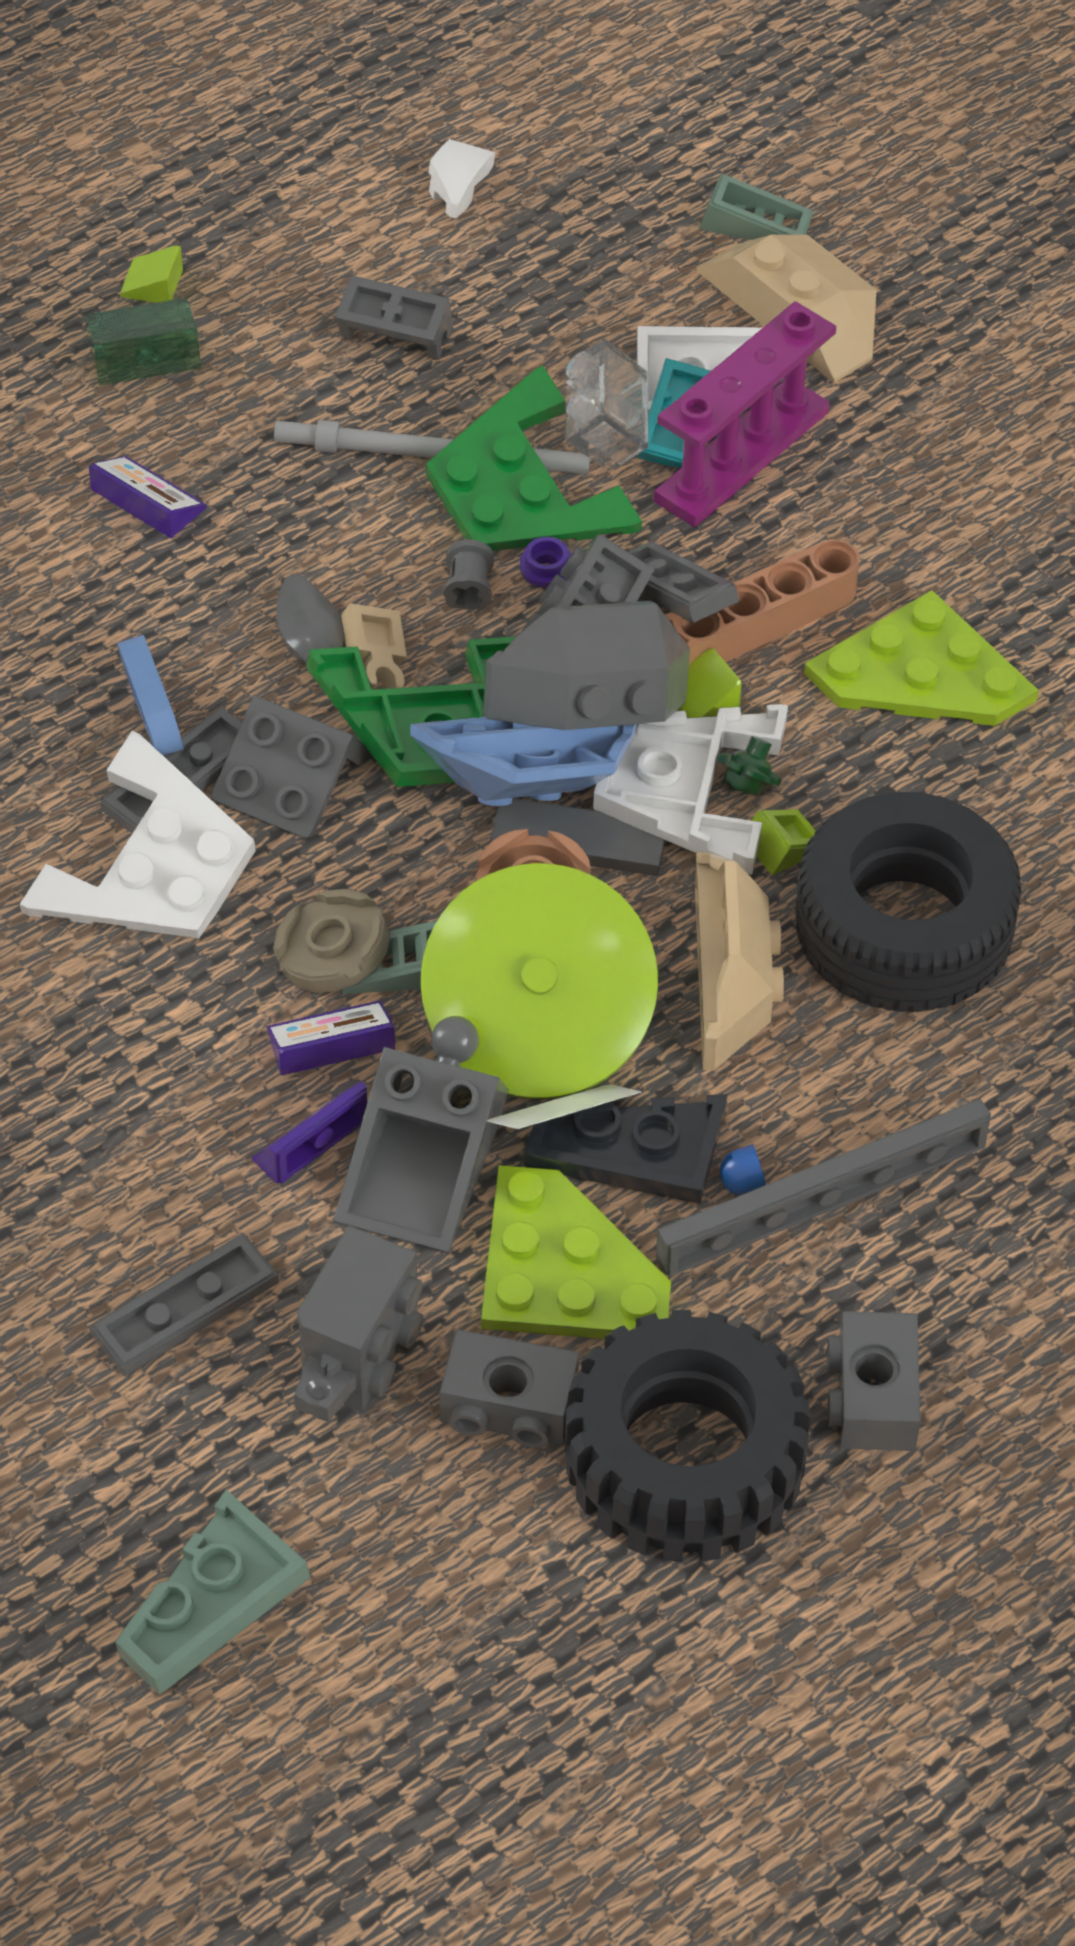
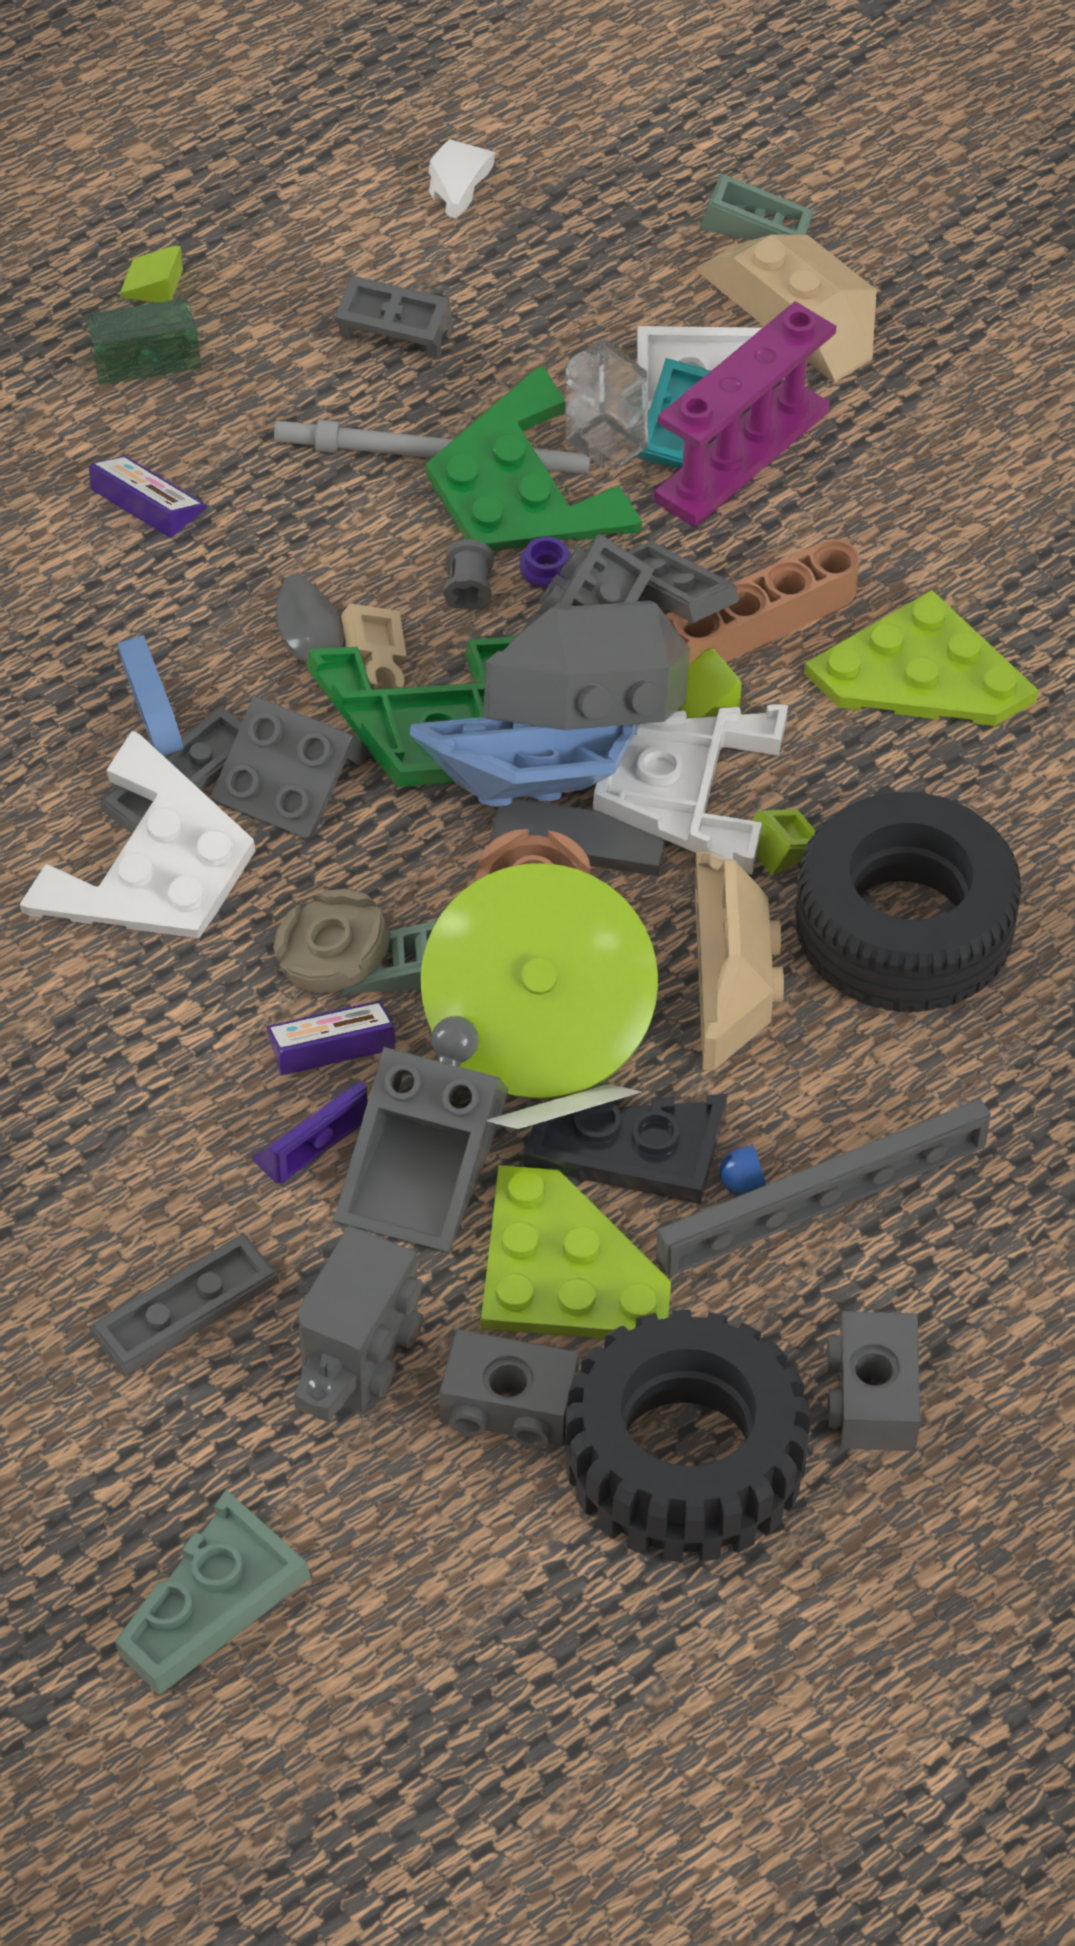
(748, 768): dark green plant -> none

